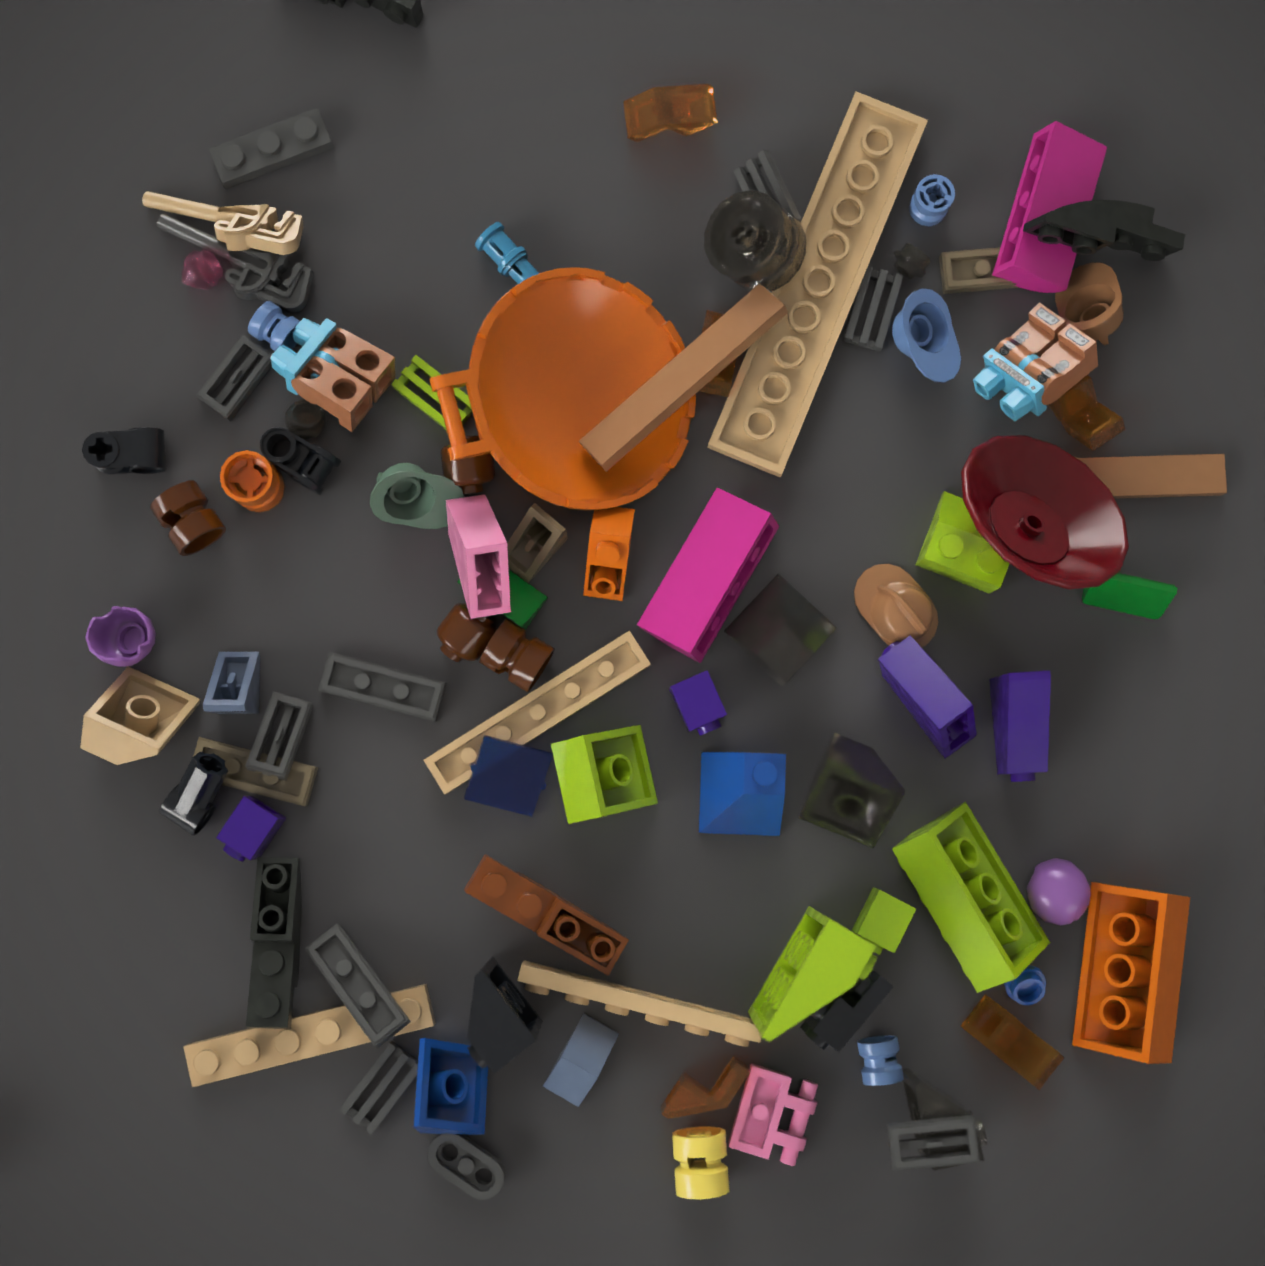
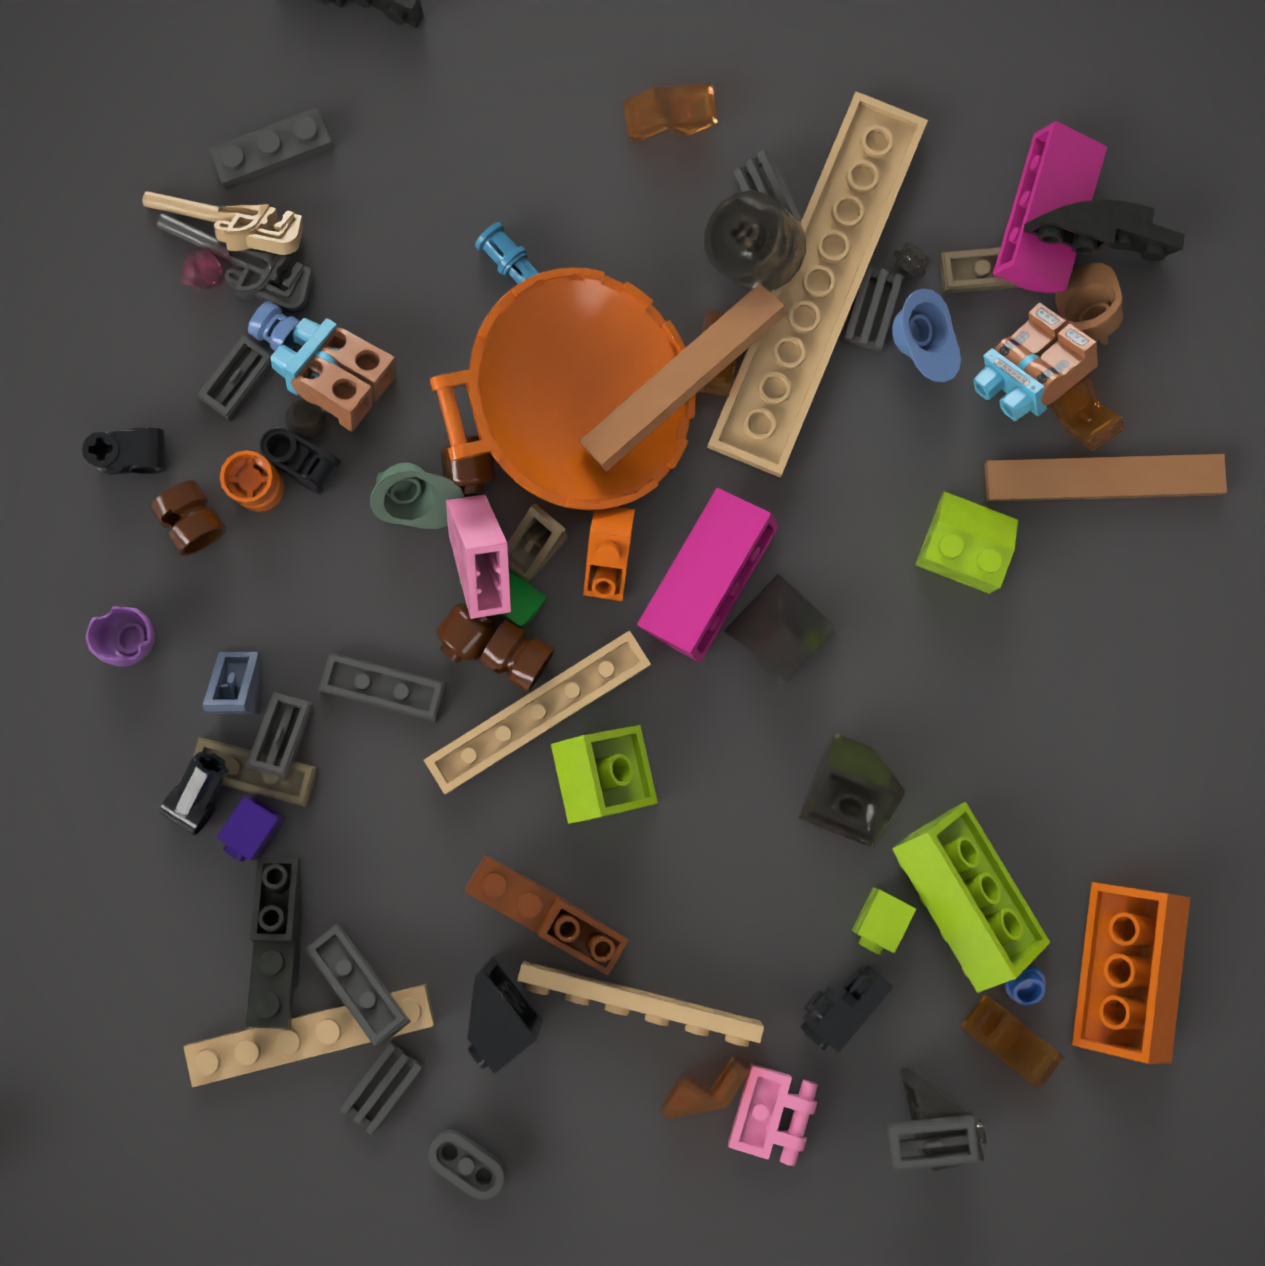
(135, 718): tan slope -> none
(409, 374): lime tile -> none
(449, 1090): blue slope -> none
(508, 775): clear blue piece -> none
(581, 1060): sand blue slope -> none
(698, 703): dark purple brick -> none
(702, 1177): light yellow wheel -> none
(742, 793): blue slope -> none
(811, 972): lime slope -> none
(880, 1060): medium blue wheel -> none
(895, 605): medium nougat piece -> none
(927, 208): medium blue wheel -> none
(929, 695): dark purple slope -> none
(1021, 723): dark purple slope -> none
(1044, 511): dark red dish -> none
(1058, 891): medium lavender hair -> none
(1131, 596): green slope -> none

